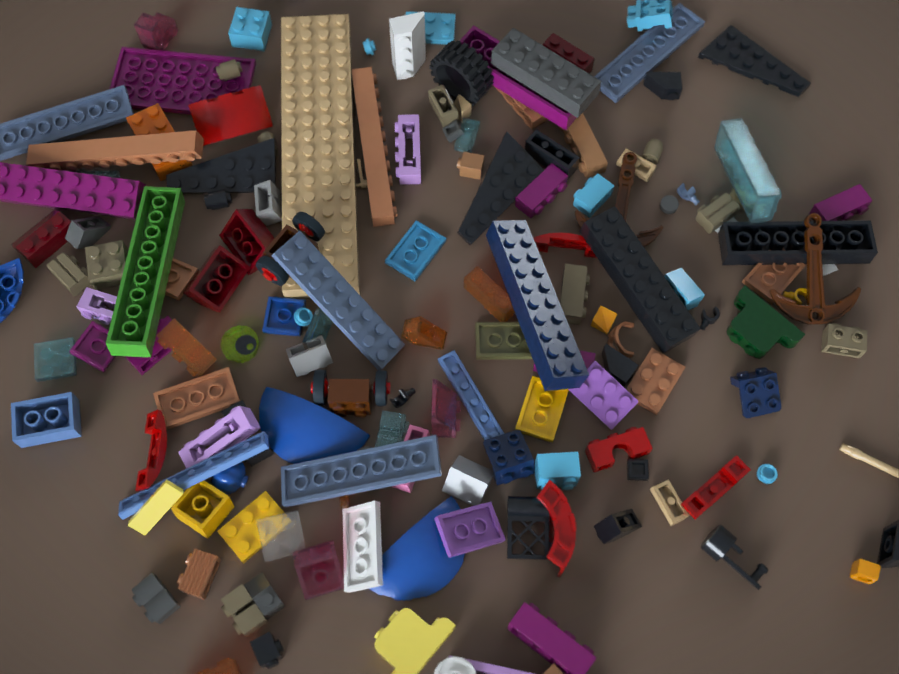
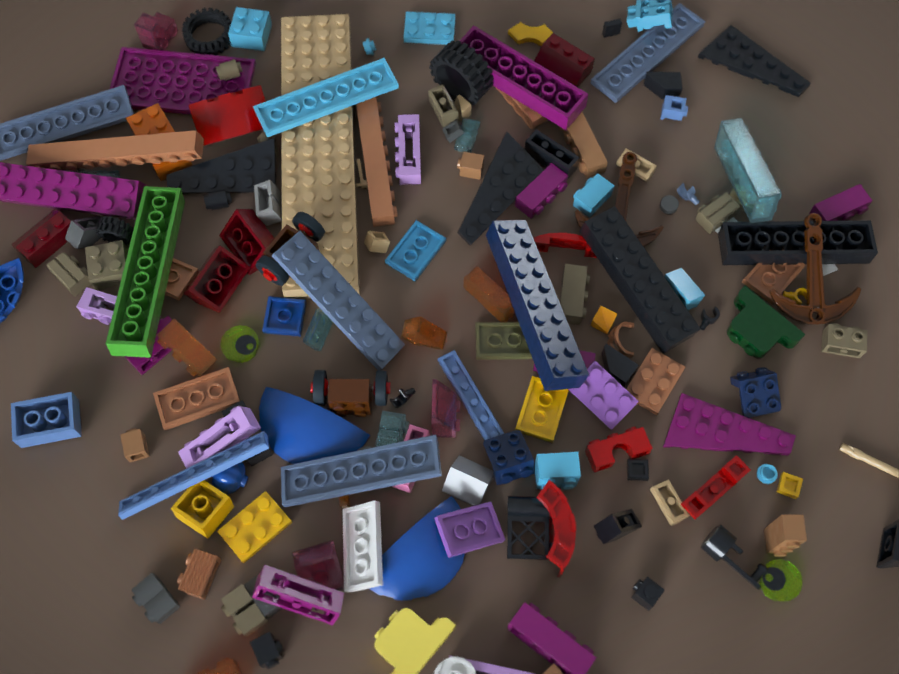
(54, 360): clear light blue plate -> none
(92, 347): magenta plate -> none
(114, 230): none -> black tyre
(134, 445): none -> medium nougat brick
(155, 507): light yellow tile -> none
(157, 429): red slope -> none
(202, 18): none -> black tyre
(280, 535): clear plate -> none
(298, 594): none -> magenta brick
(303, 316): medium azure plate -> none
(308, 360): light grey piece -> none
(325, 97): none -> medium azure plate
(377, 241): none -> tan slope
(407, 44): white slope -> none
(522, 33): none -> yellow tile
(545, 72): dark grey brick -> none
(612, 28): none -> black tile
(647, 592): none -> black brick
(653, 151): dark tan brick -> none
(674, 108): none -> medium blue brick
(717, 429): none -> magenta wing
(782, 581): none -> clear neon green tile
(785, 535): none -> medium nougat brick
(789, 485): none -> yellow plate
(865, 571): light orange slope -> none

